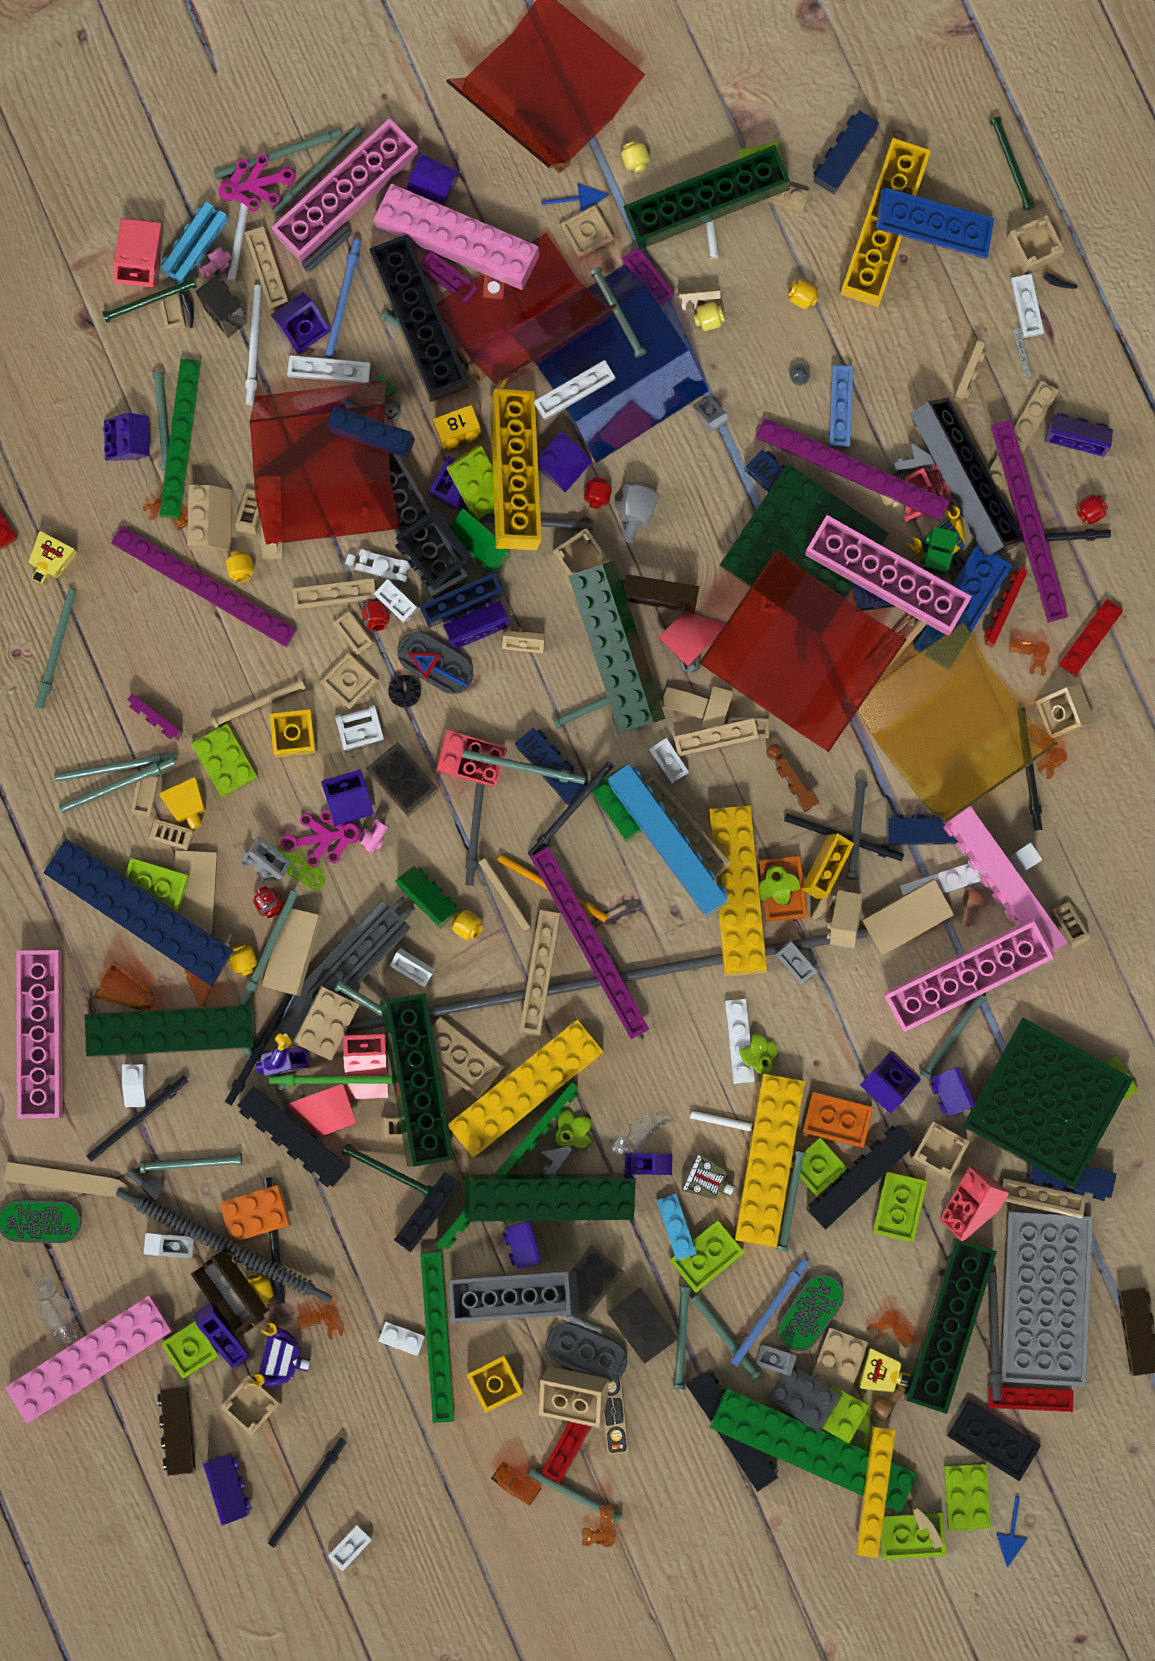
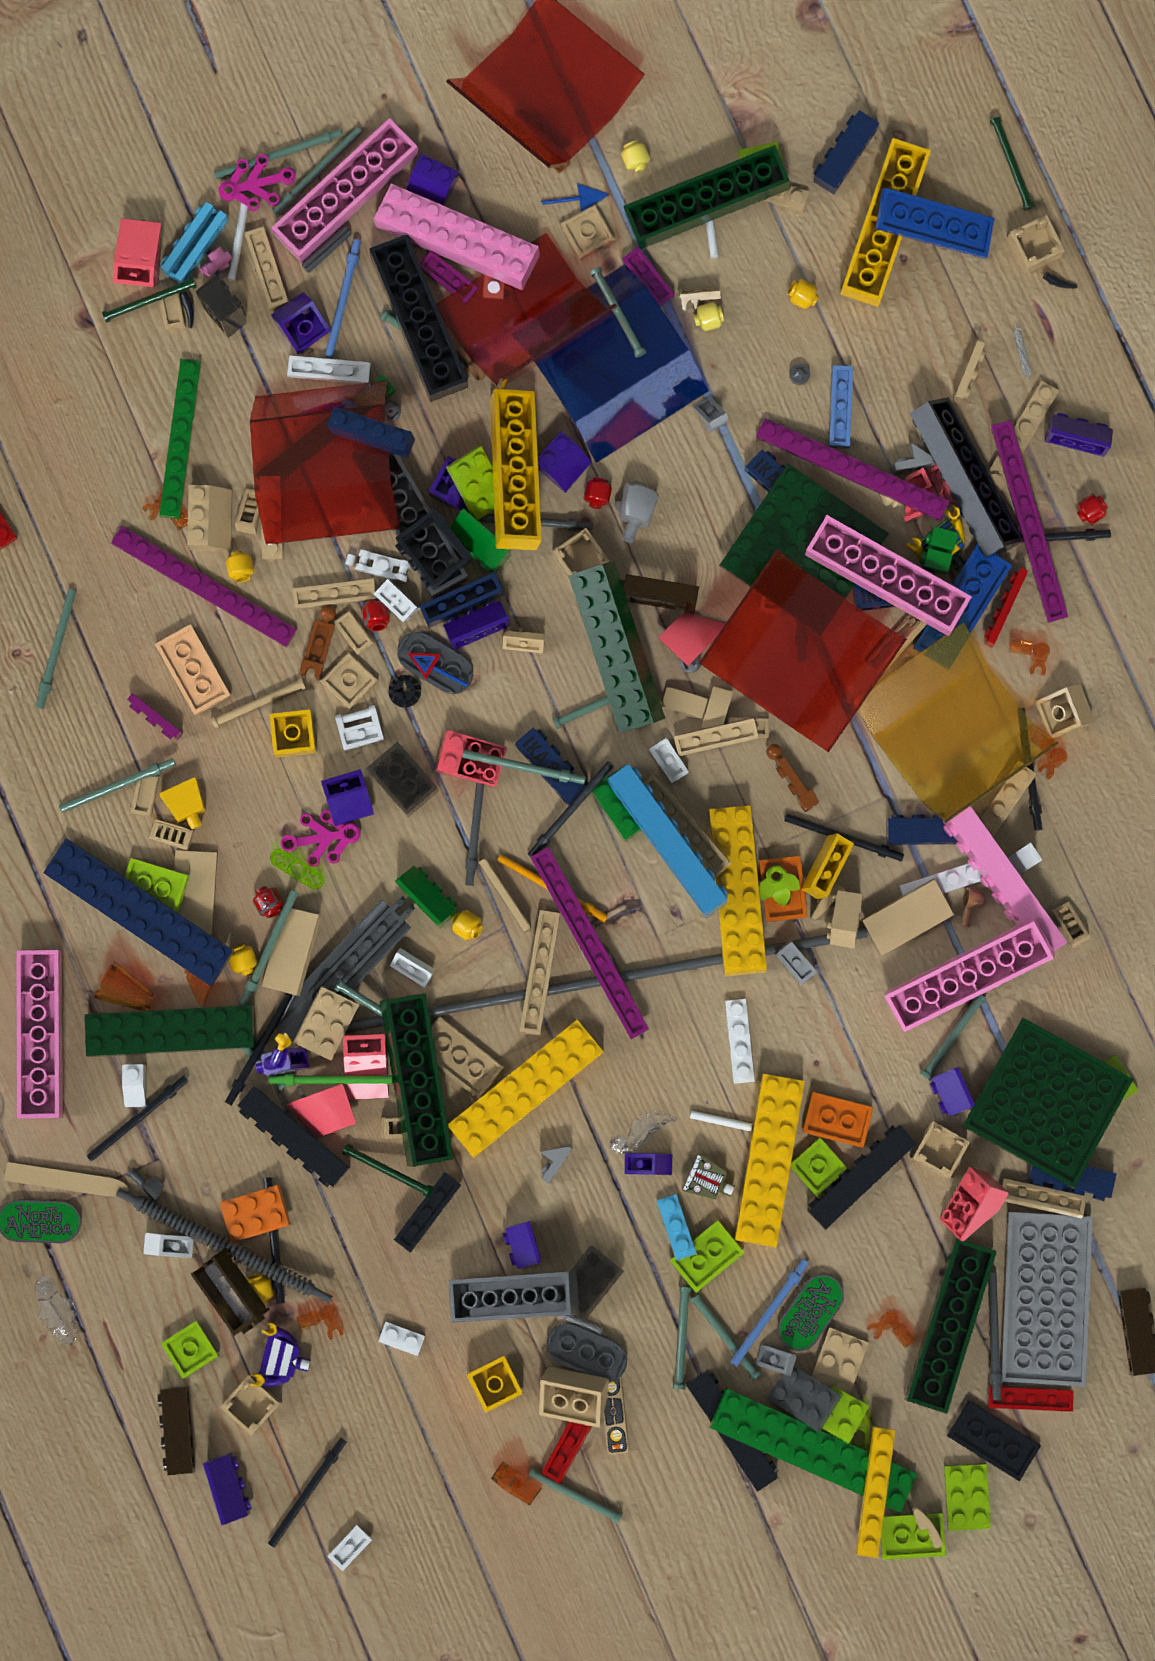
(50, 557): light yellow torso -> none
(89, 1359): bright pink brick -> none
(114, 767): sand green bar -> none
(126, 437): dark purple slope -> none
(158, 377): sand green bar -> none
(188, 1163): sand green bar -> none
(192, 670): none -> light nougat plate
(220, 1336): dark purple slope -> none
(224, 760): lime plate -> none
(251, 382): white bar -> none
(265, 860): light grey piece -> none
(319, 643): none -> dark orange plate
(373, 839): bright pink plate -> none
(437, 1337): green plate -> none
(457, 428): yellow brick -> none
(516, 1157): green plate -> none
(549, 1197): dark green brick -> none
(574, 390): white plate -> none
(575, 1128): lime plate -> none
(606, 1534): clear orange bar -> none
(642, 1325): clear smoke brick -> none
(759, 1051): lime plate -> none
(791, 1200): sand green bar -> none
(852, 873): dark grey bar -> none
(882, 1373): light yellow torso -> none
(884, 1408): medium nougat bar -> none
(890, 1082): dark purple slope -> none
(899, 1207): lime plate -> none
(1007, 800): none -> tan plate
(1009, 1544): blue piece -> none
(1027, 306): white plate -> none
(1090, 637): red plate -> none

